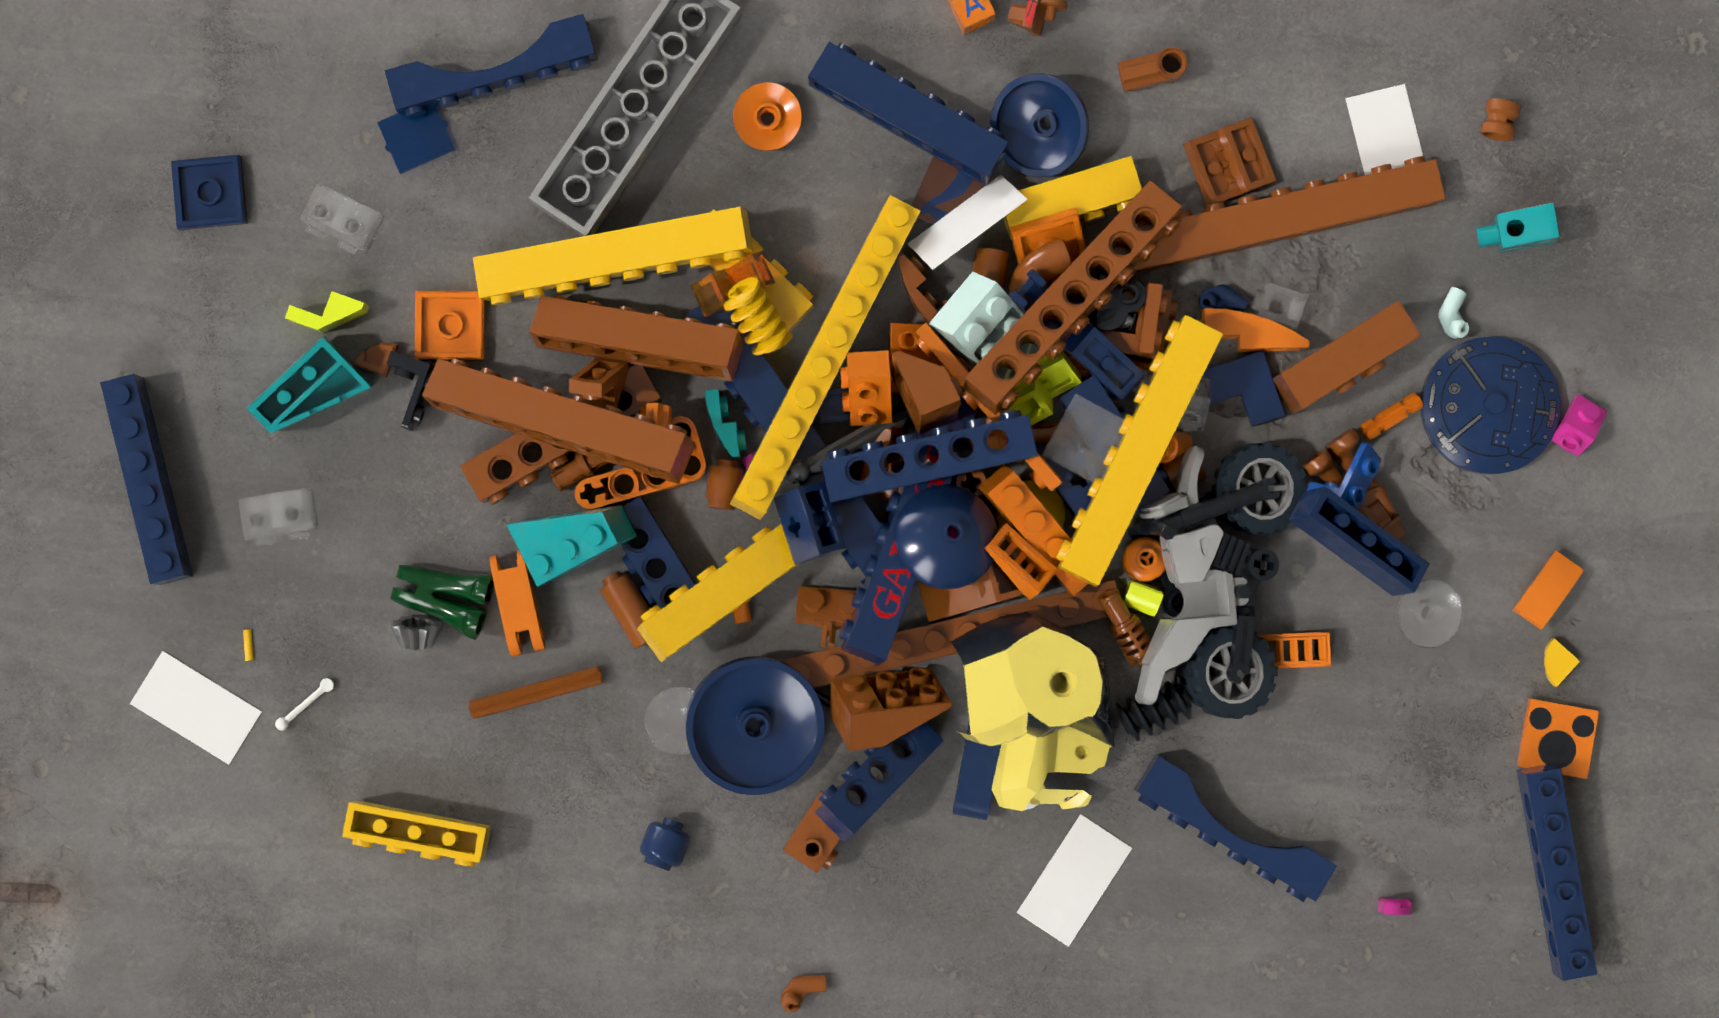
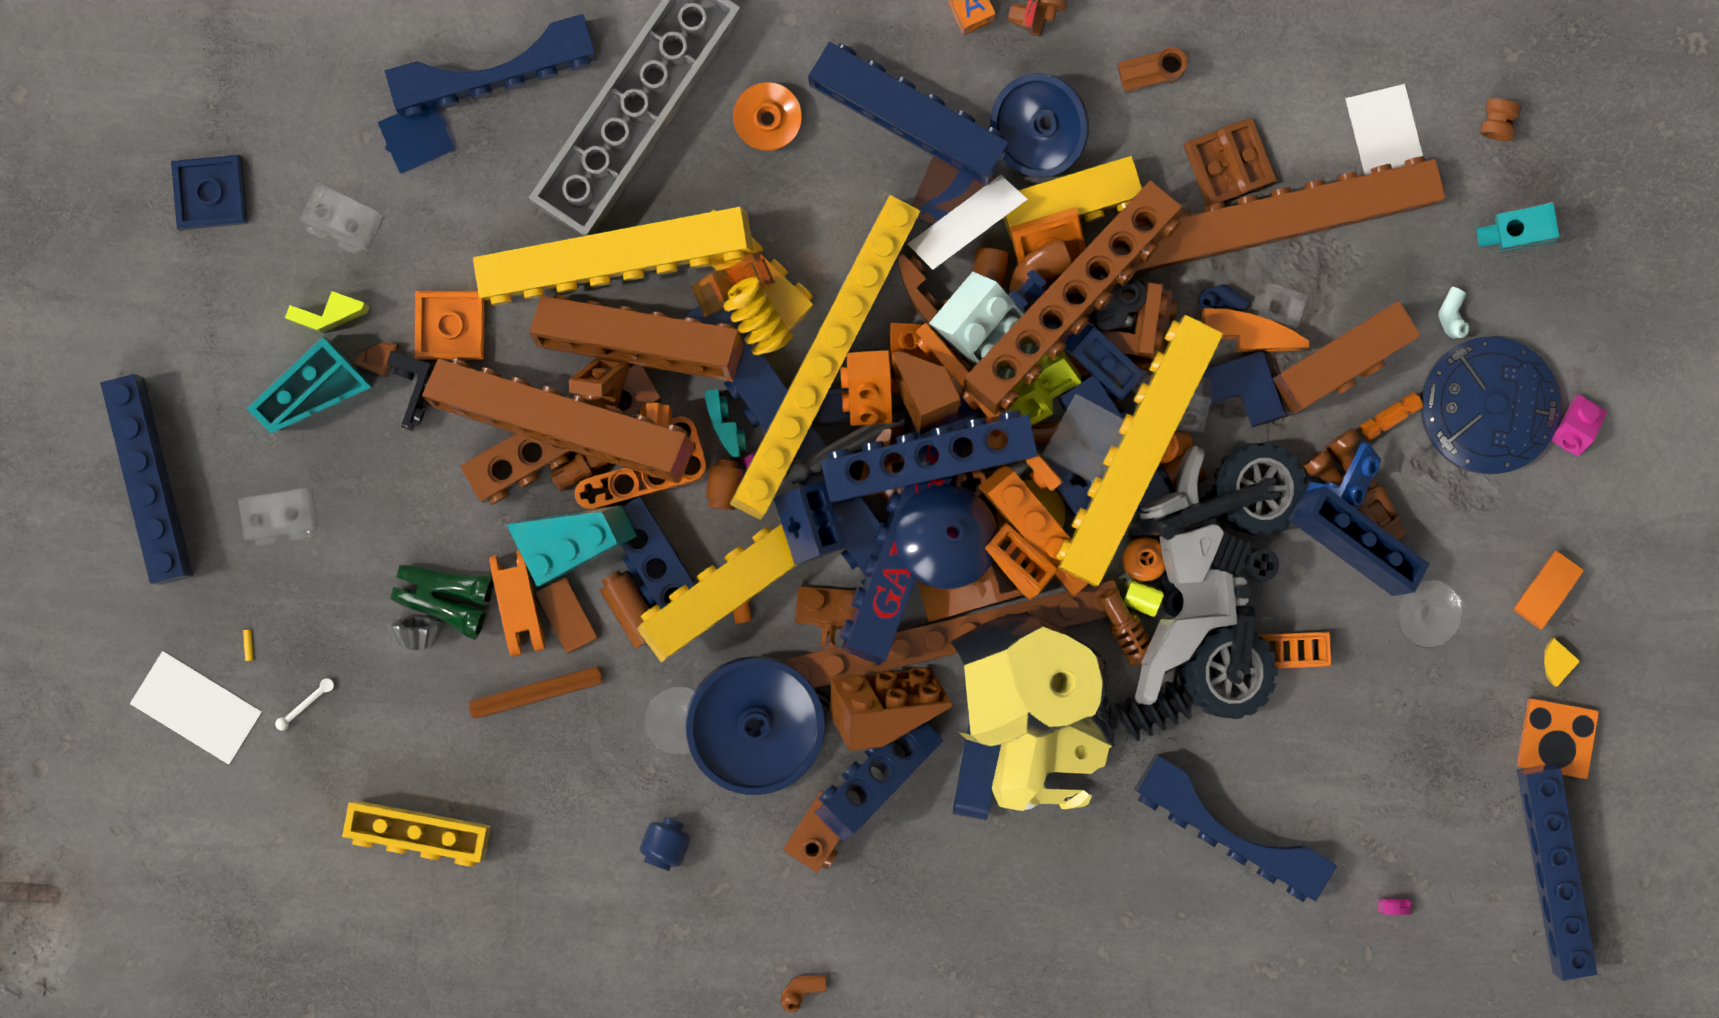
(566, 615): none -> dark orange tile
(1074, 880): white sticker -> none

